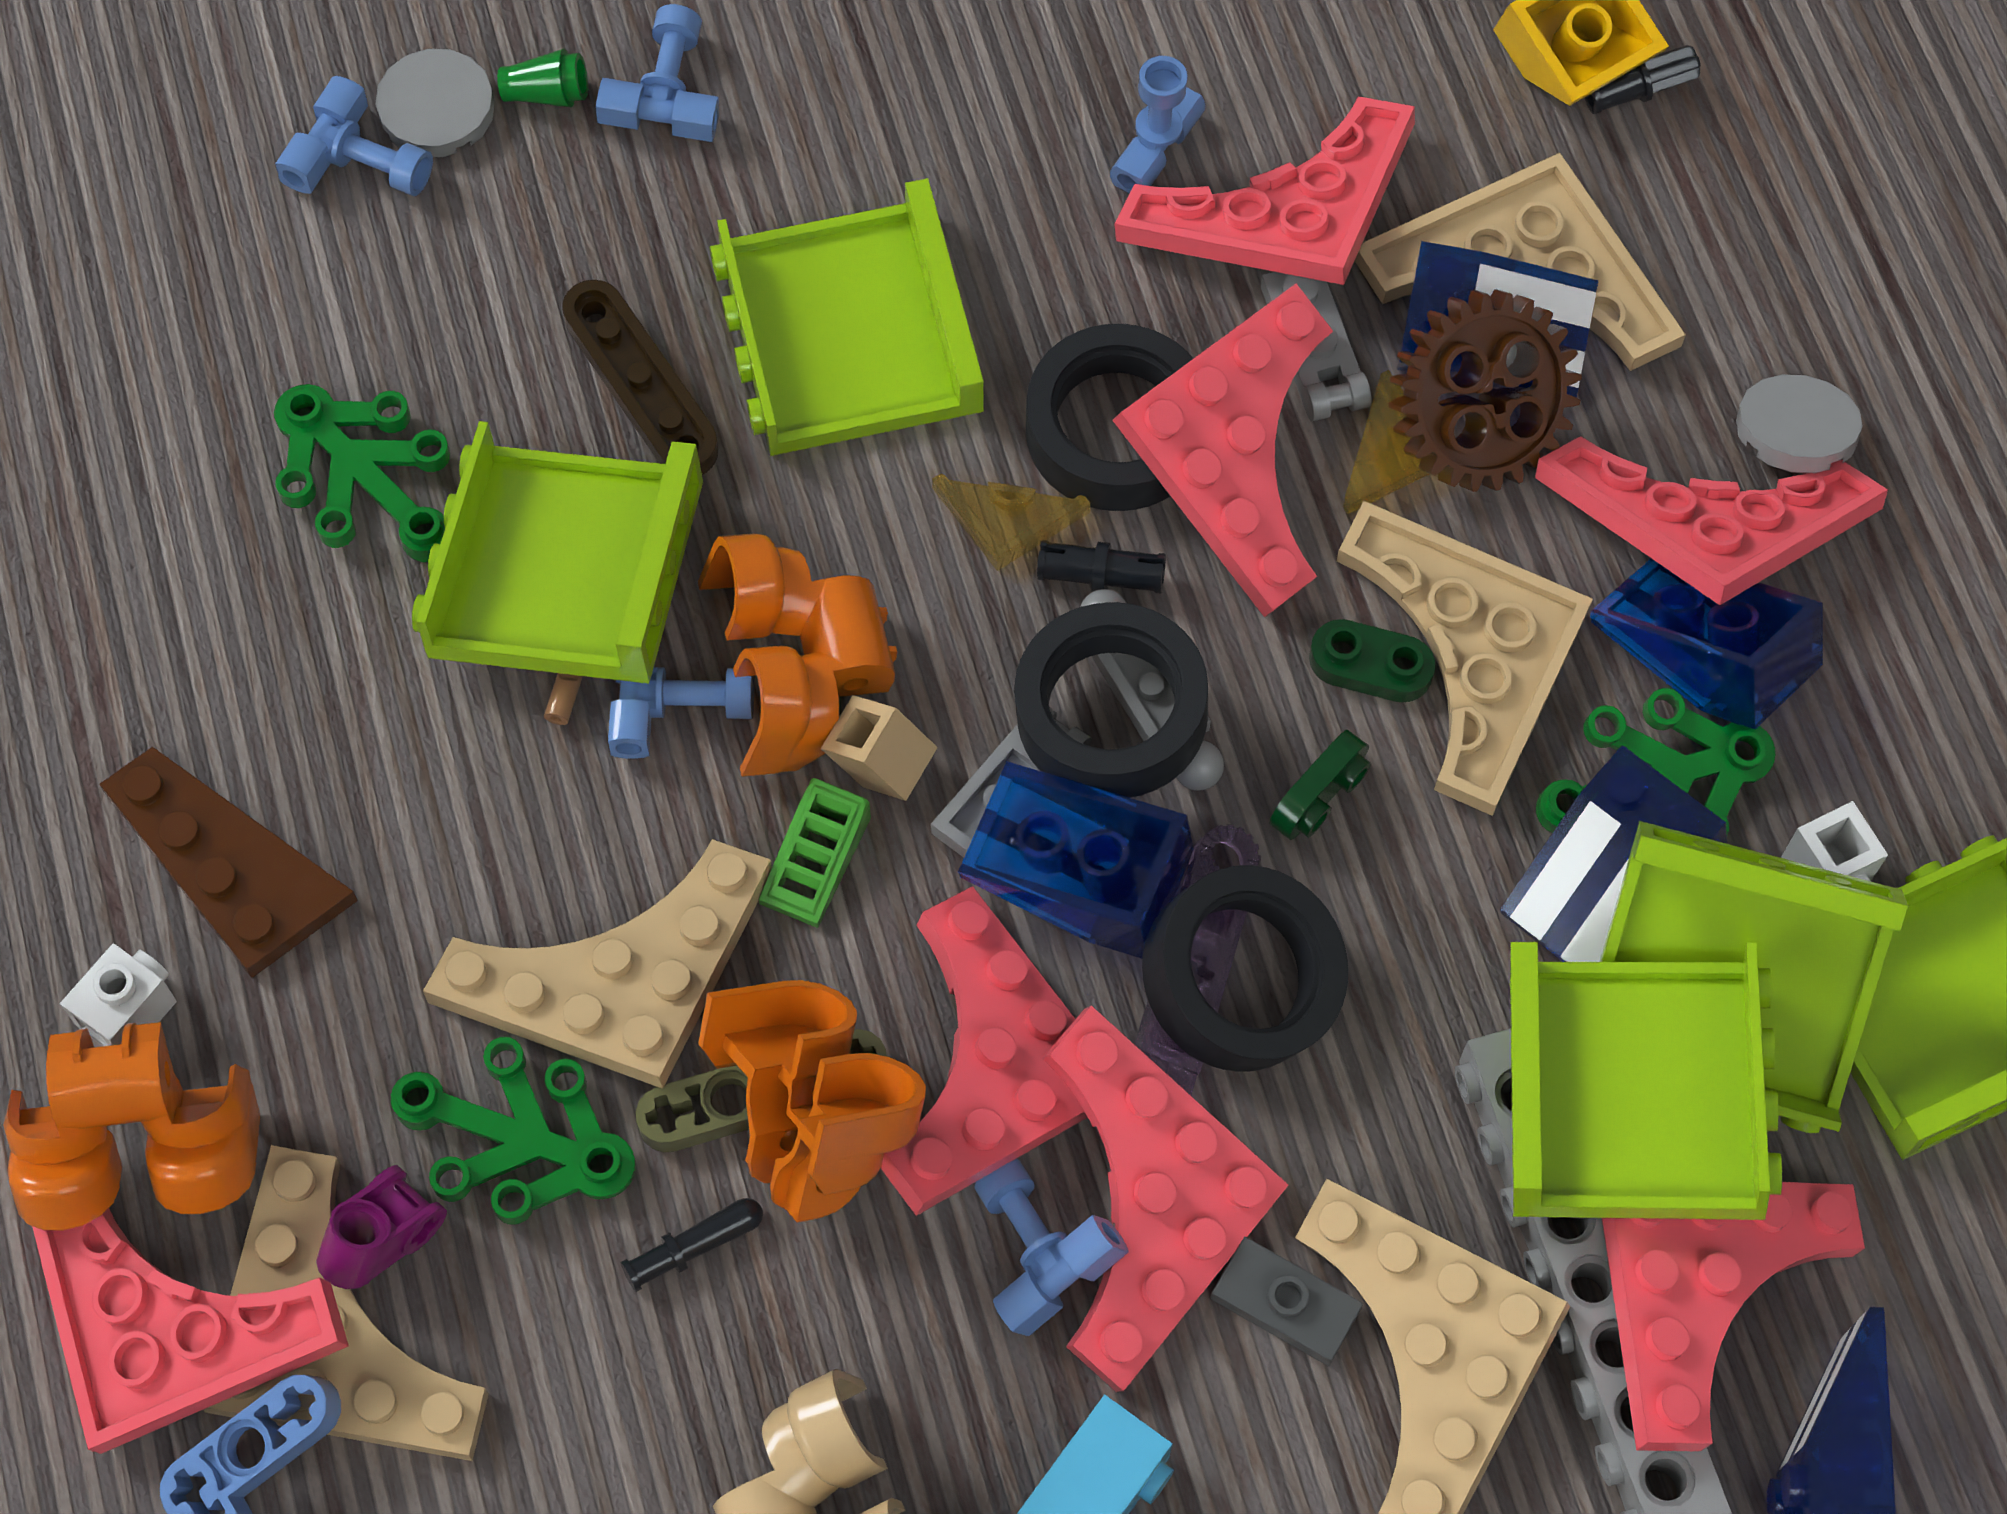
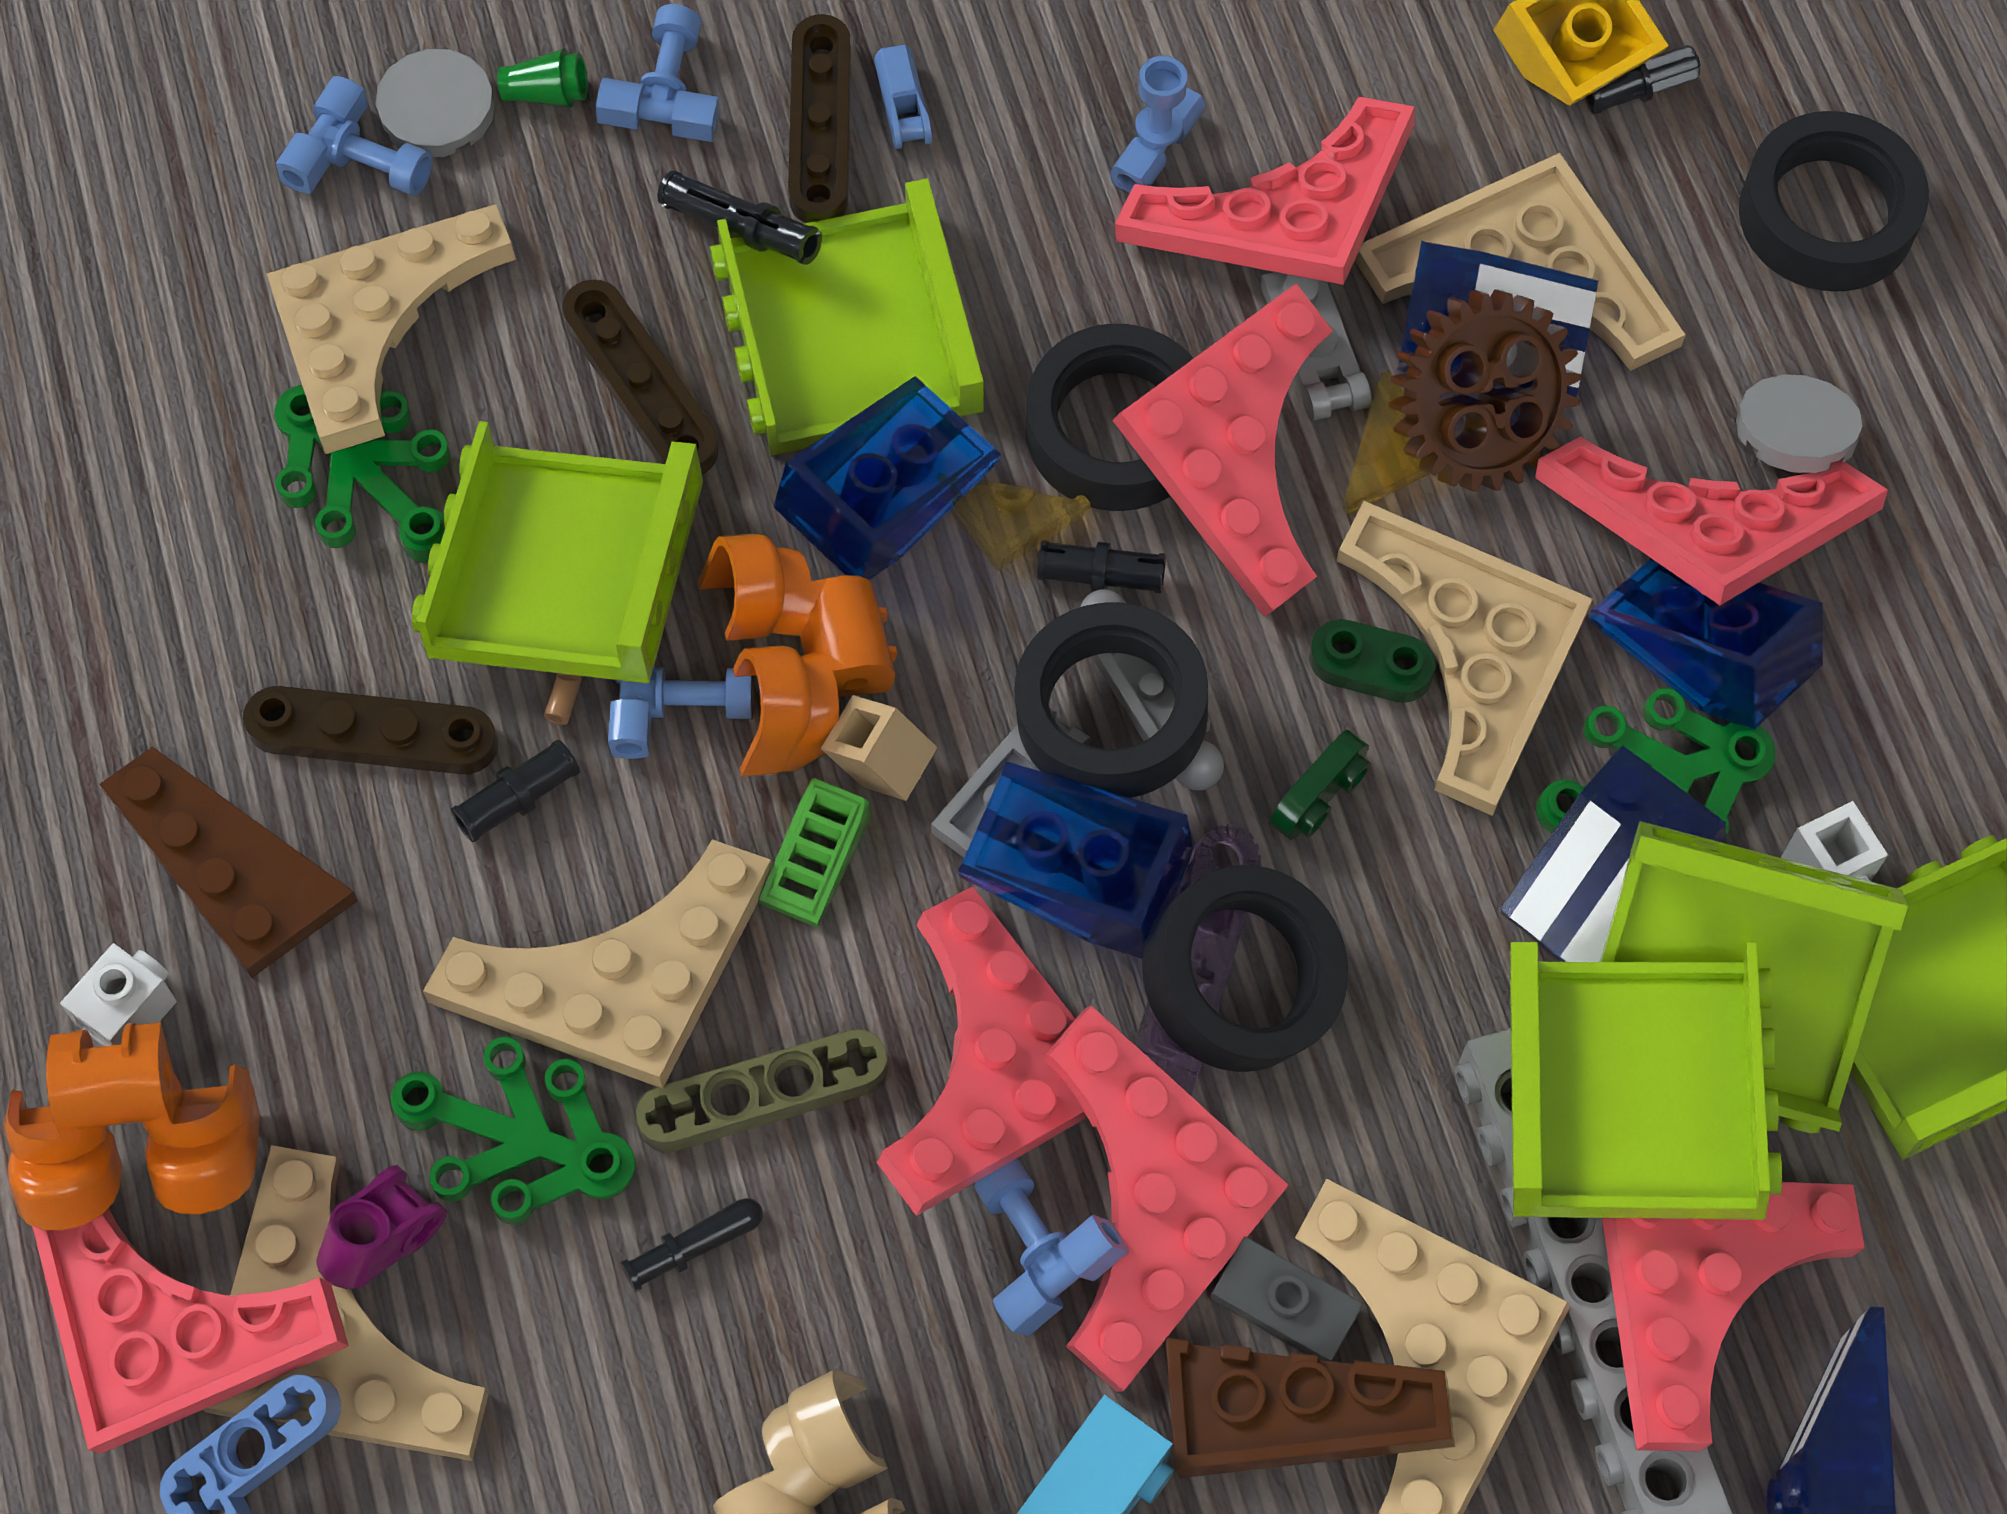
(362, 300): none -> tan plate
(370, 730): none -> dark brown plate
(515, 790): none -> black pin
(759, 225): none -> black pin
(811, 1106): orange piece -> none
(819, 118): none -> dark brown plate
(883, 479): none -> clear blue slope
(902, 95): none -> medium blue bar
(1278, 1411): none -> reddish brown wing
(1844, 140): none -> black tyre

